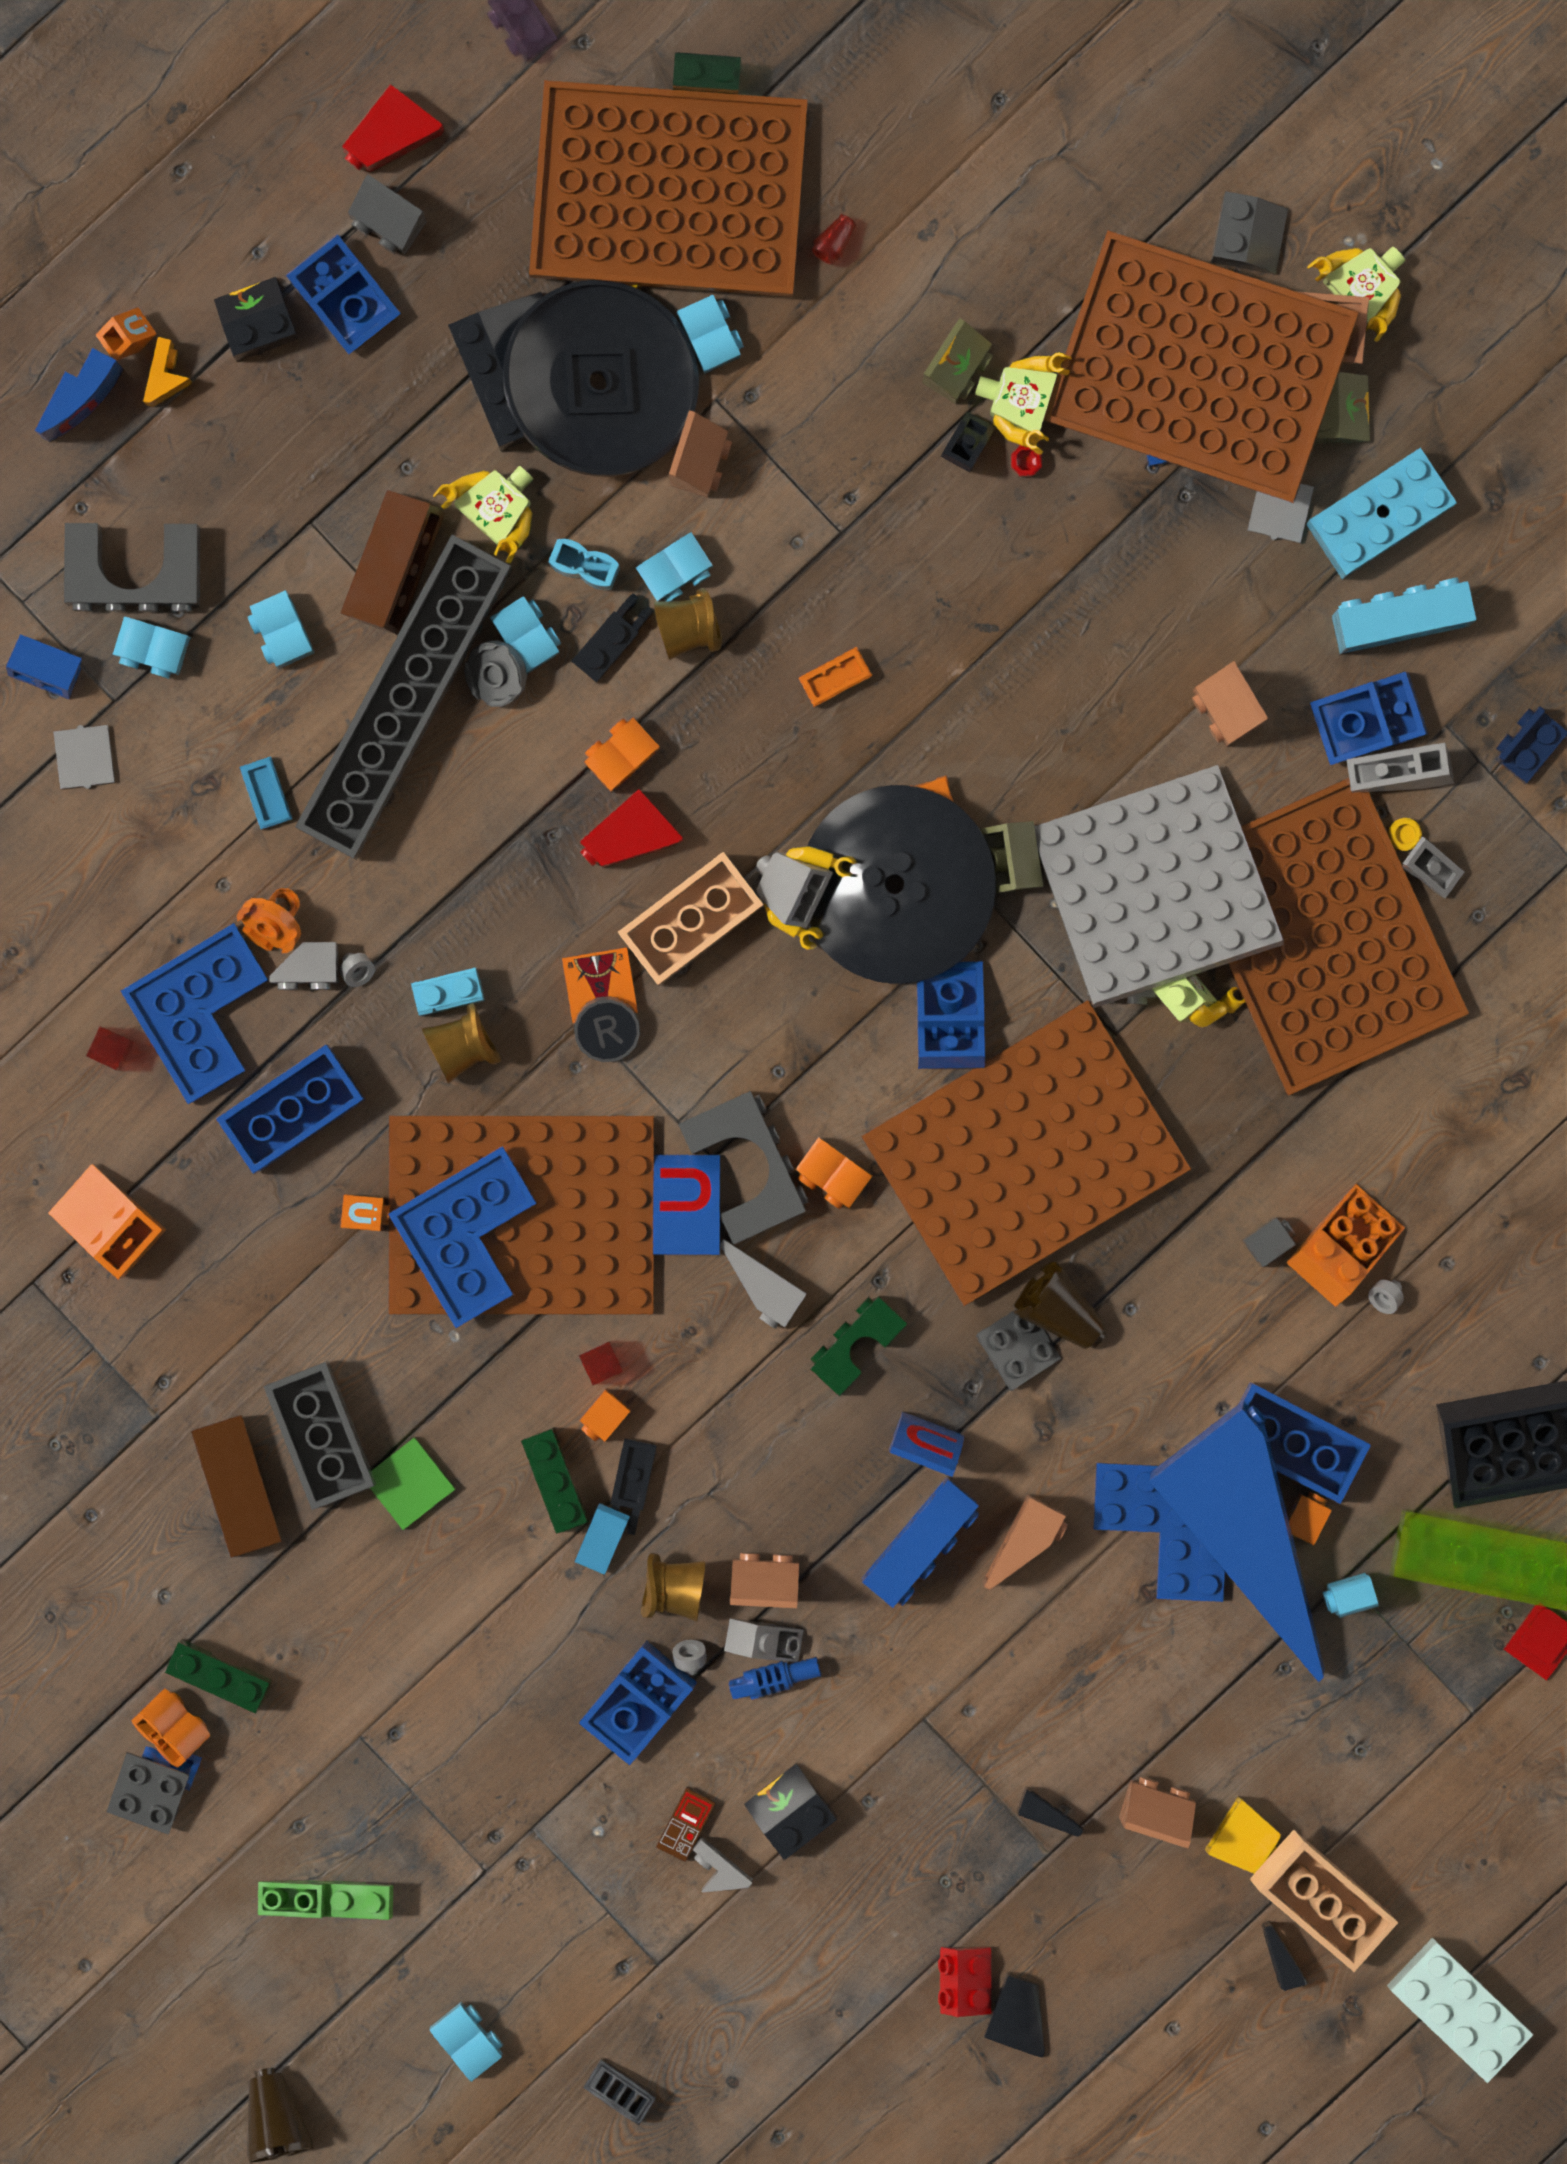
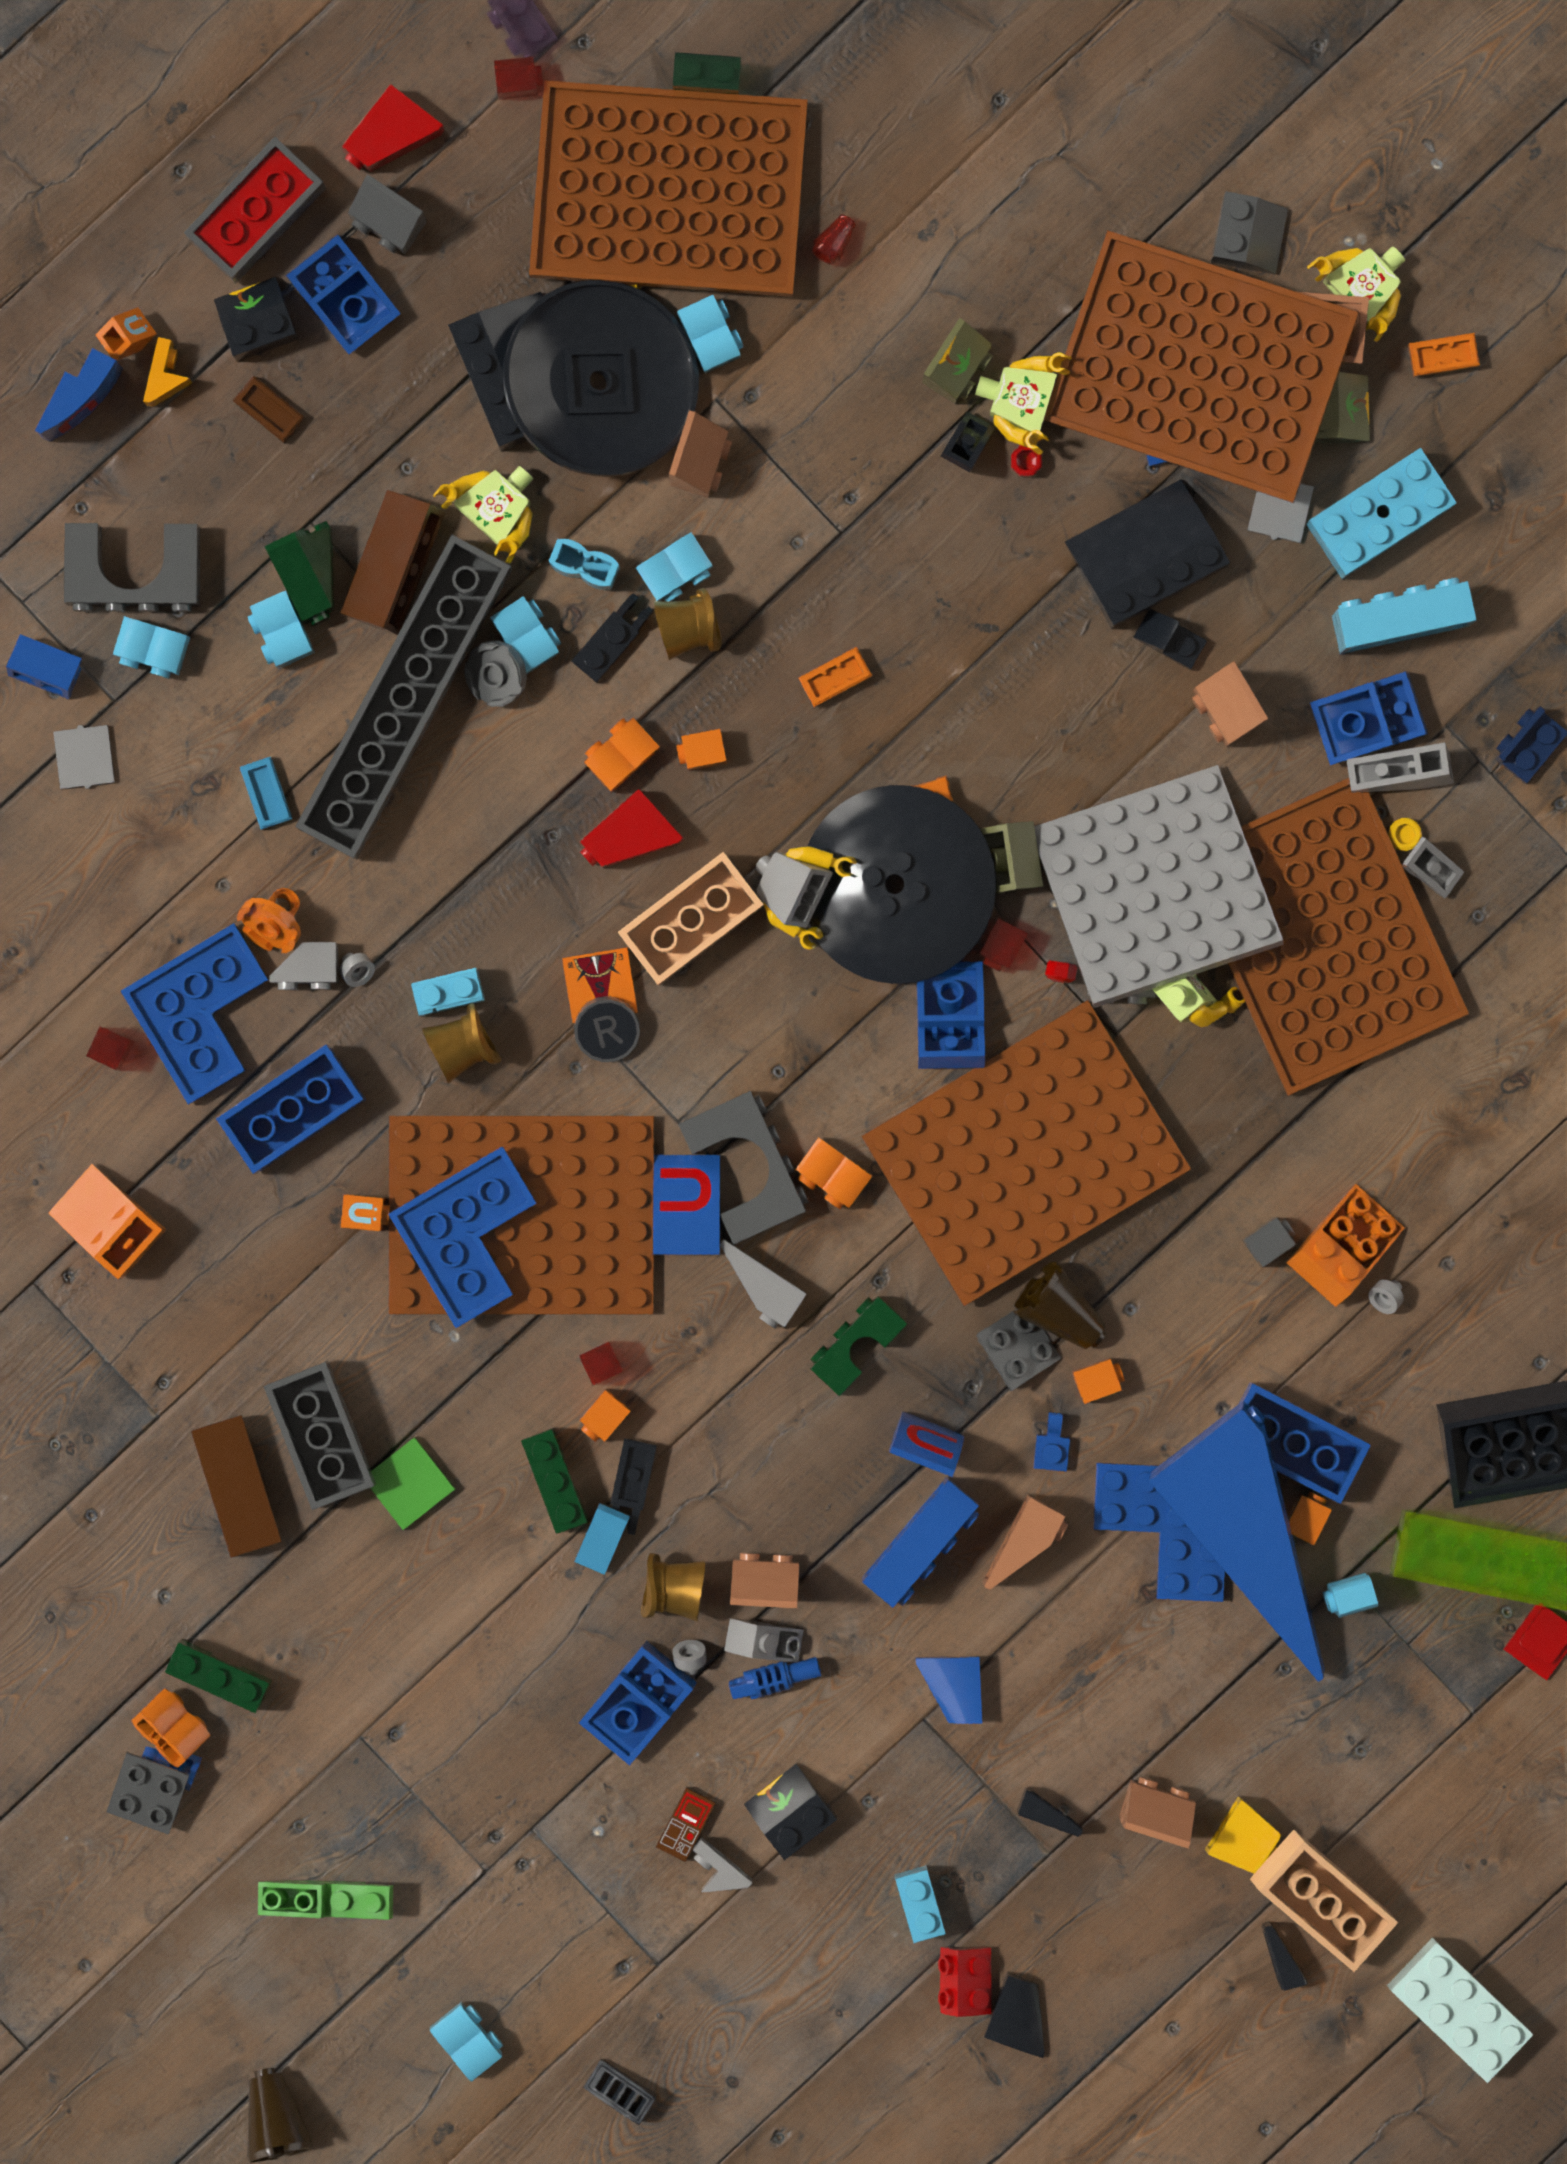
(255, 210): none -> red brick
(268, 409): none -> reddish brown tile
(306, 571): none -> dark green slope
(517, 77): none -> clear red brick
(702, 750): none -> orange brick
(919, 1904): none -> medium azure brick
(955, 1686): none -> blue slope
(1002, 945): none -> clear red brick
(1051, 1449): none -> blue plate
(1060, 971): none -> red tile
(1098, 1380): none -> orange brick
(1147, 553): none -> black slope
(1170, 638): none -> black slope
(1444, 354): none -> orange plate

